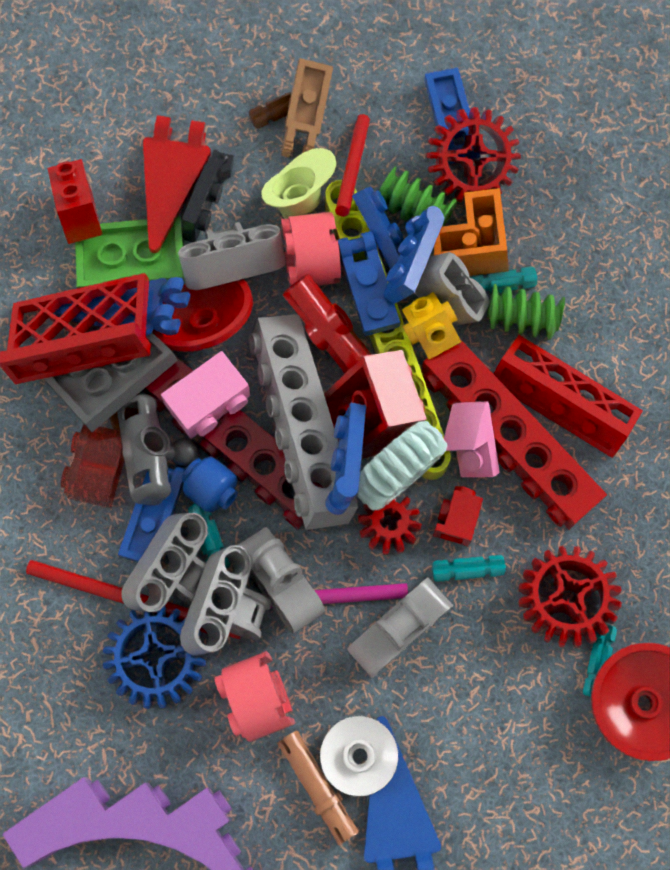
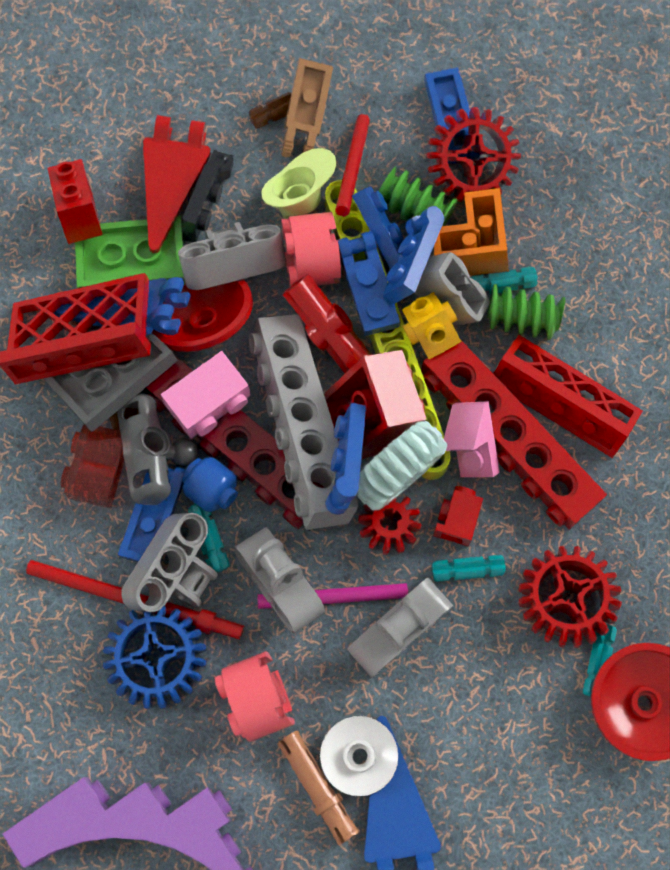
(239, 610): light grey piece -> none

